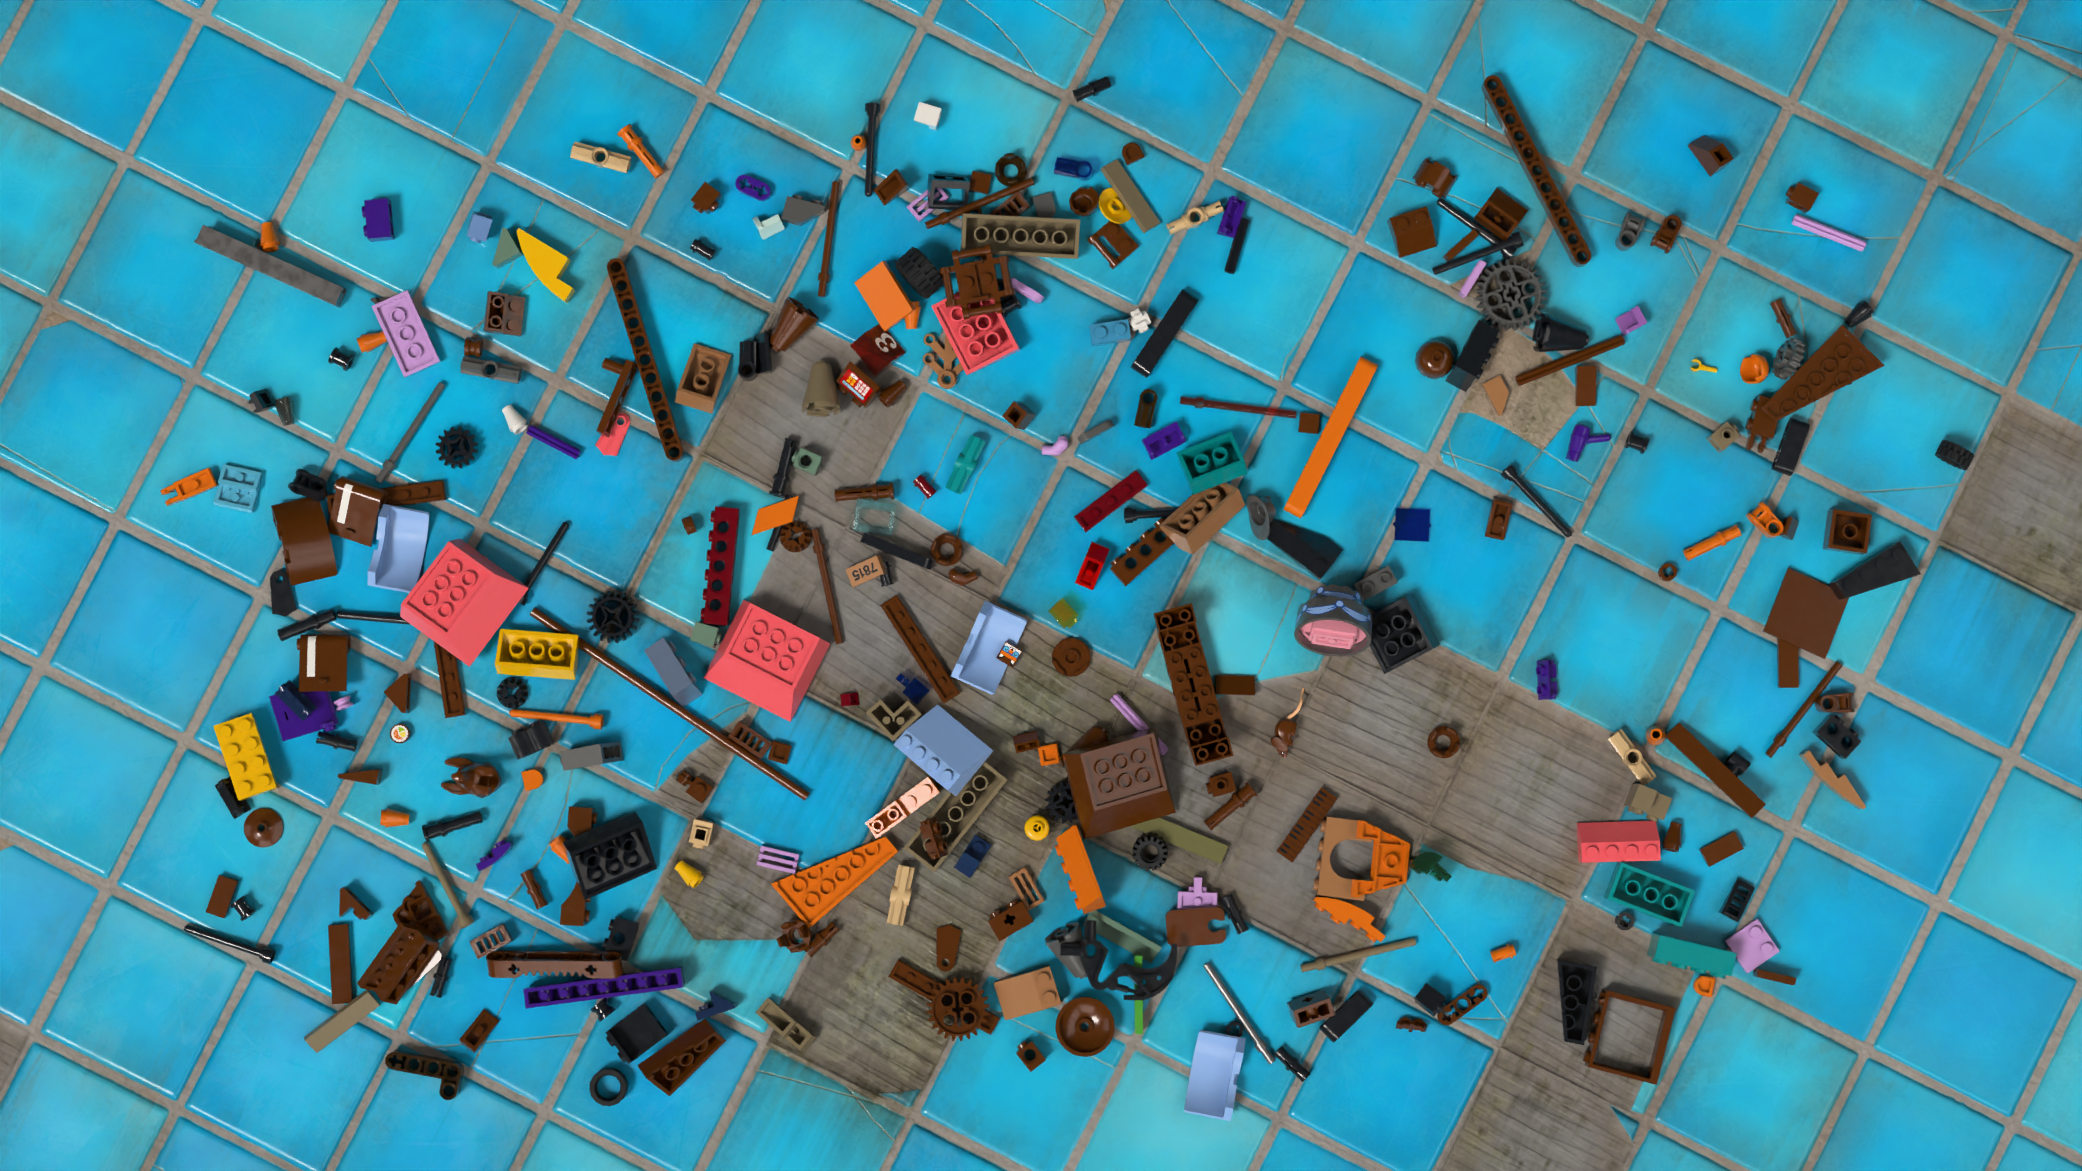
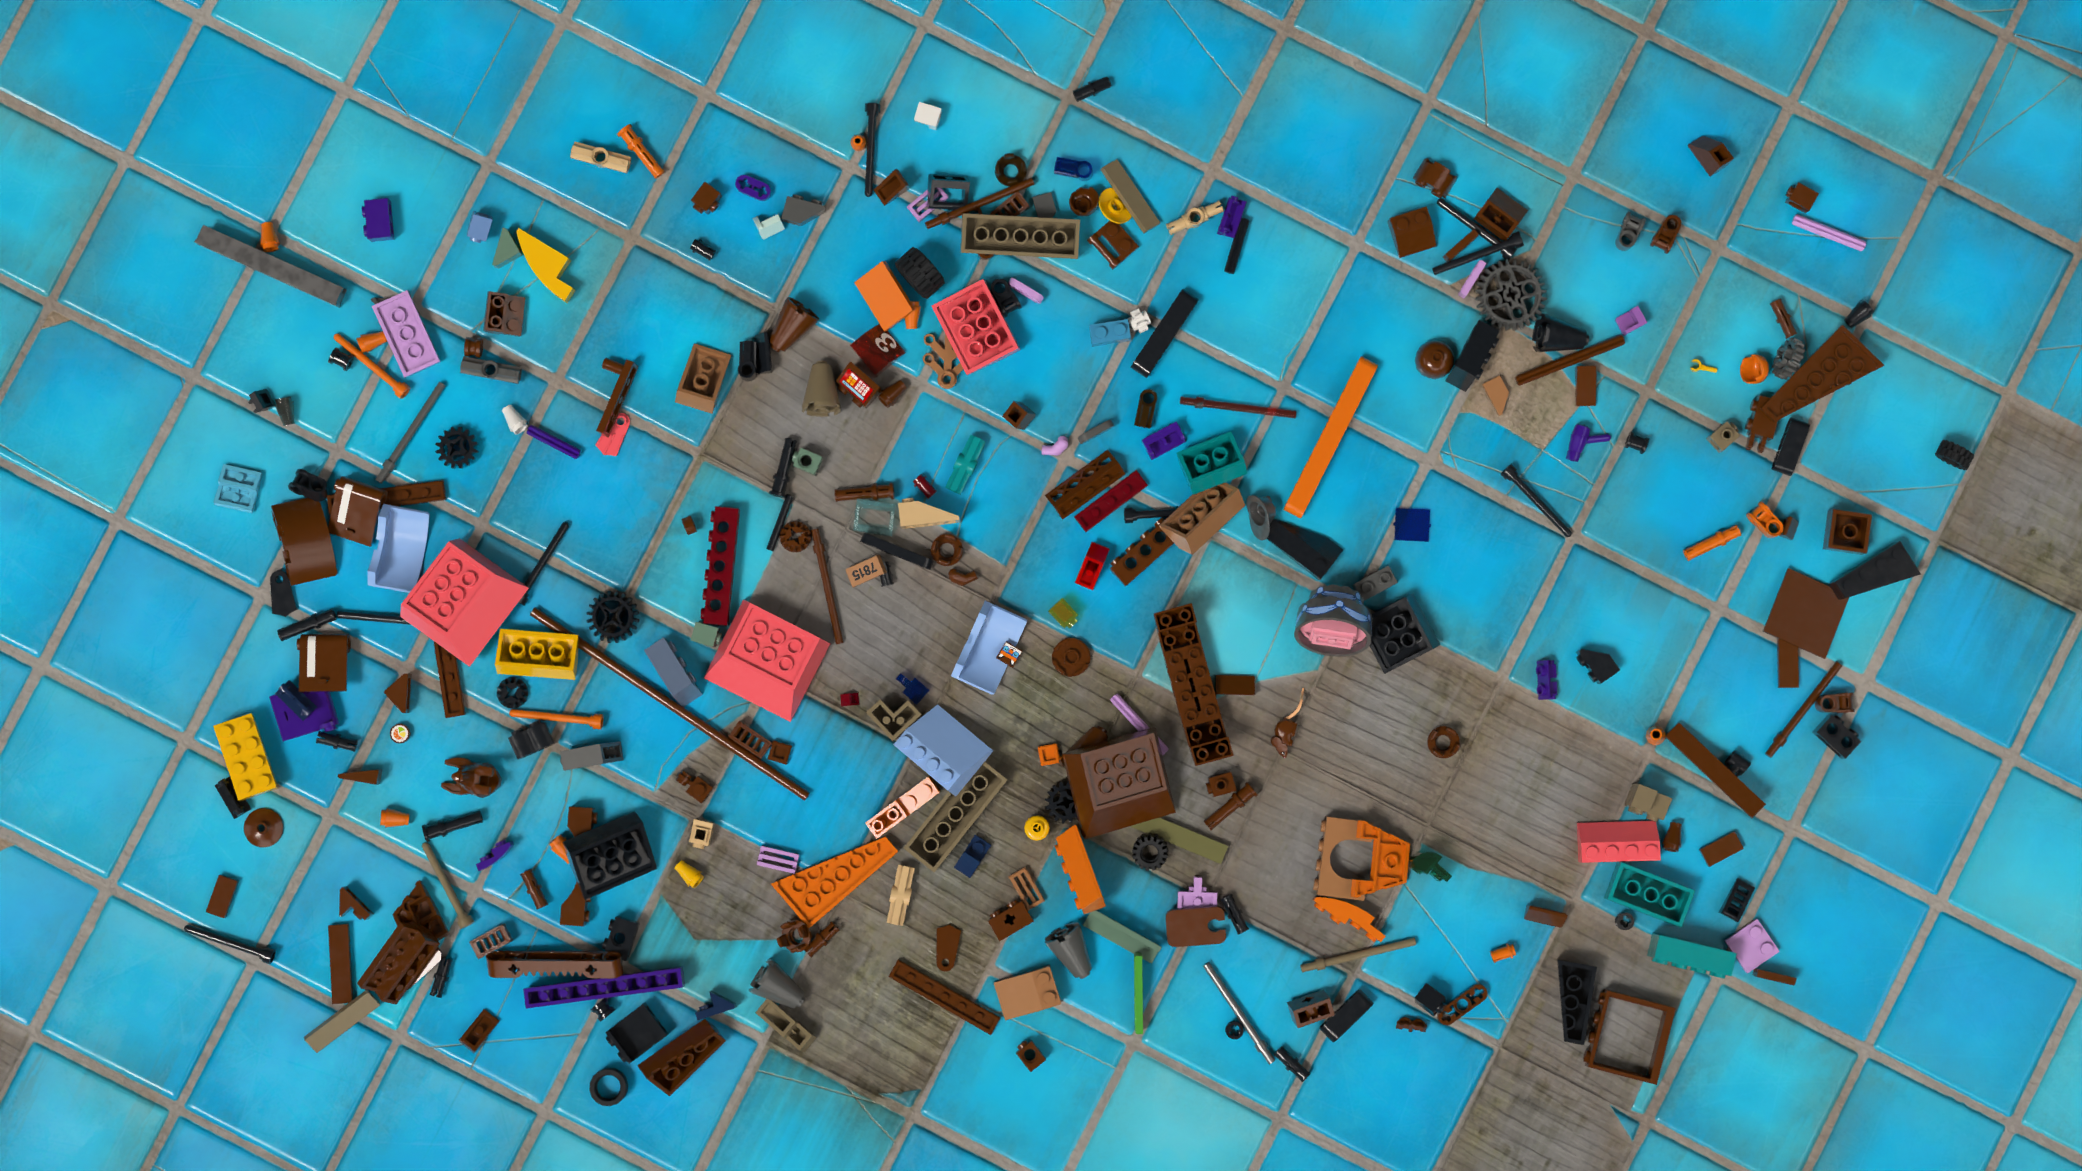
(191, 486): orange hinge -> none
(243, 908): black bush -> none
(343, 703): lavender bush -> none
(400, 389): none -> orange piece
(424, 1069): dark brown beam -> none
(532, 779): orange tile -> none
(645, 350): reddish brown beam -> none
(775, 515): orange sticker -> none
(776, 986): none -> dark grey cone
(824, 277): reddish brown bar -> none
(918, 514): none -> tan slope
(920, 649): reddish brown tile -> none
(932, 829): reddish brown hinge -> none
(940, 1010): reddish brown gear -> none
(977, 281): reddish brown brick -> none
(980, 182): reddish brown tile -> none
(1026, 742): reddish brown piece -> none
(1085, 1041): reddish brown dish -> none
(1087, 486): none -> reddish brown fence
(1094, 963): black piece -> none
(1132, 153): reddish brown tile -> none
(1214, 1075): light blue panel -> none
(1306, 824): reddish brown tile -> none
(1308, 423): reddish brown tile -> none
(1498, 518): reddish brown slope -> none
(1536, 161): reddish brown beam -> none
(1545, 916): none -> reddish brown slope
(1599, 665): none -> black slope
(1623, 747): tan piece -> none
(1665, 566): reddish brown bush -> none
(1704, 985): orange tile -> none
(1838, 784): medium nougat slope -> none

